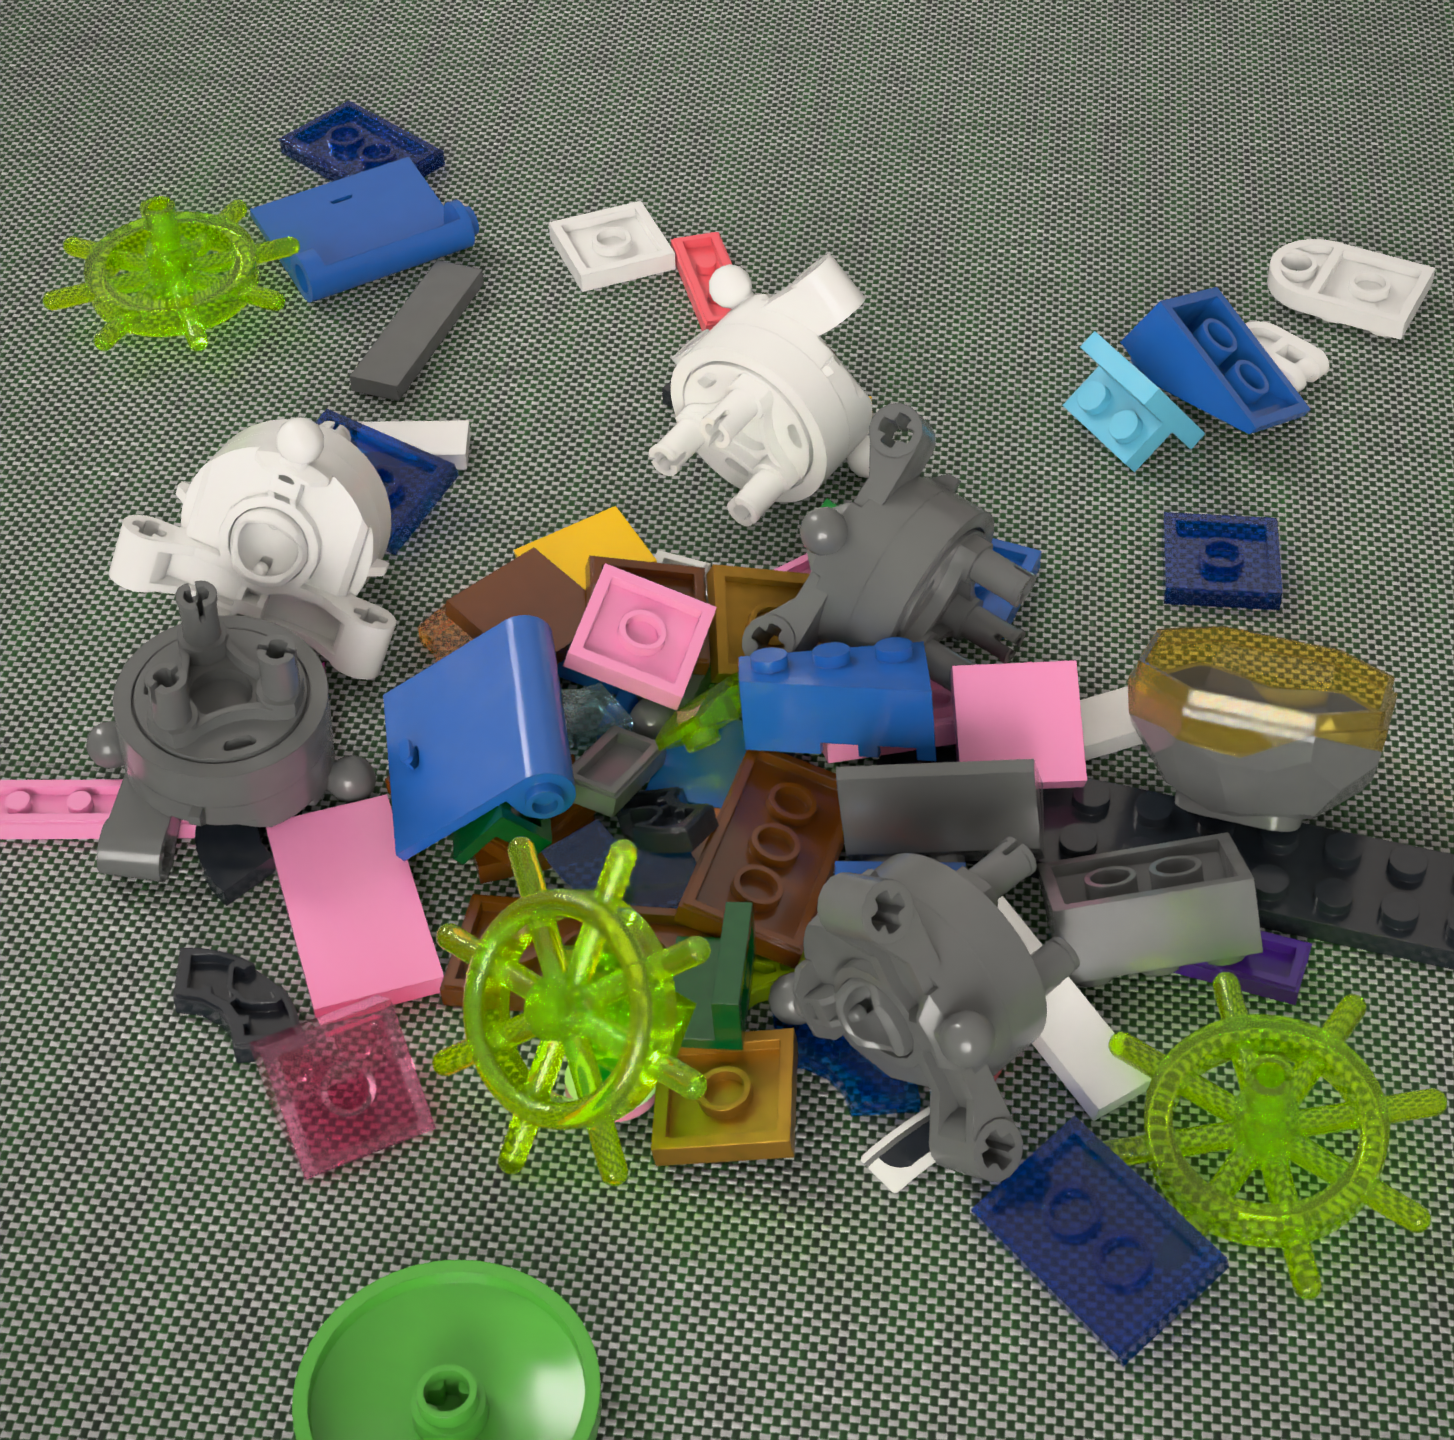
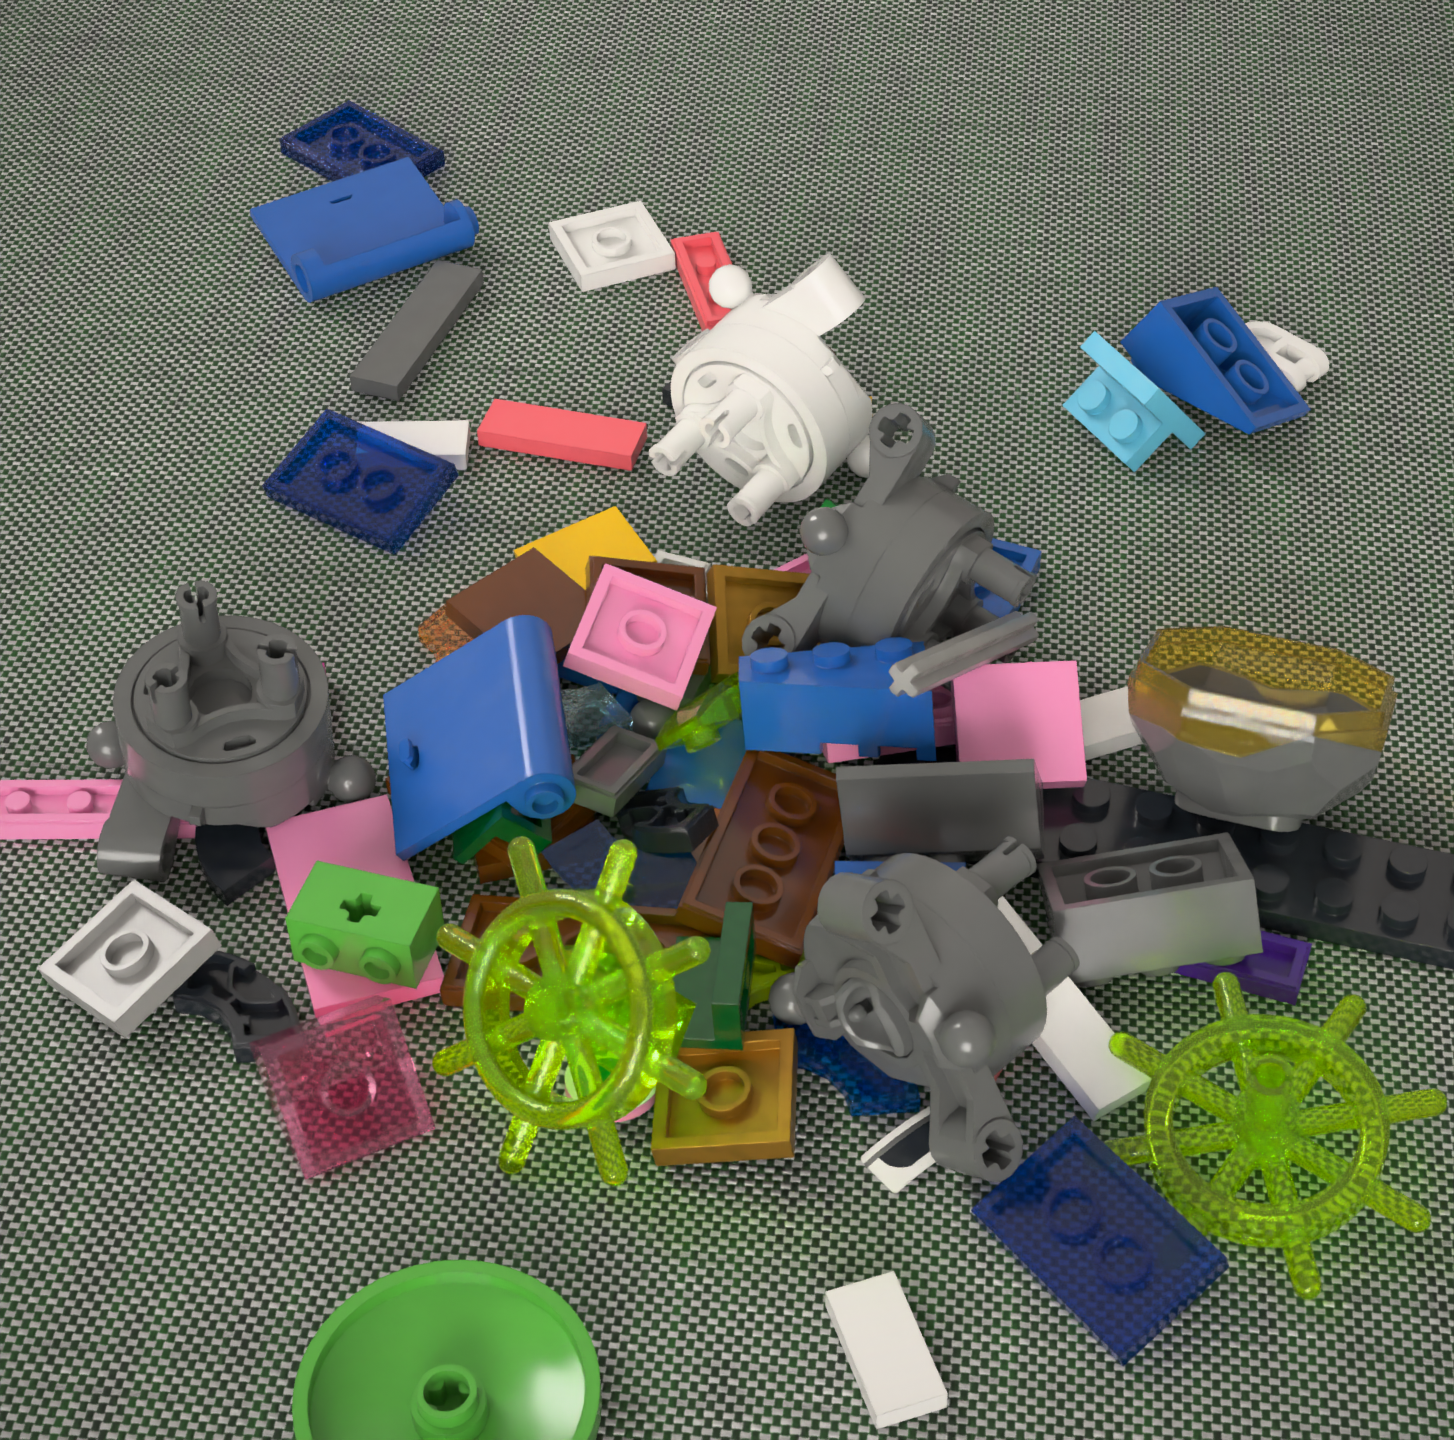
(129, 958): none -> plate
(168, 267): clear neon green piece -> none
(286, 534): white piece -> none
(365, 924): none -> bright green brick
(562, 434): none -> coral tile
(885, 1350): none -> white tile
(962, 654): none -> light grey axle
(1221, 561): clear blue tile -> none
(1349, 285): white plate -> none

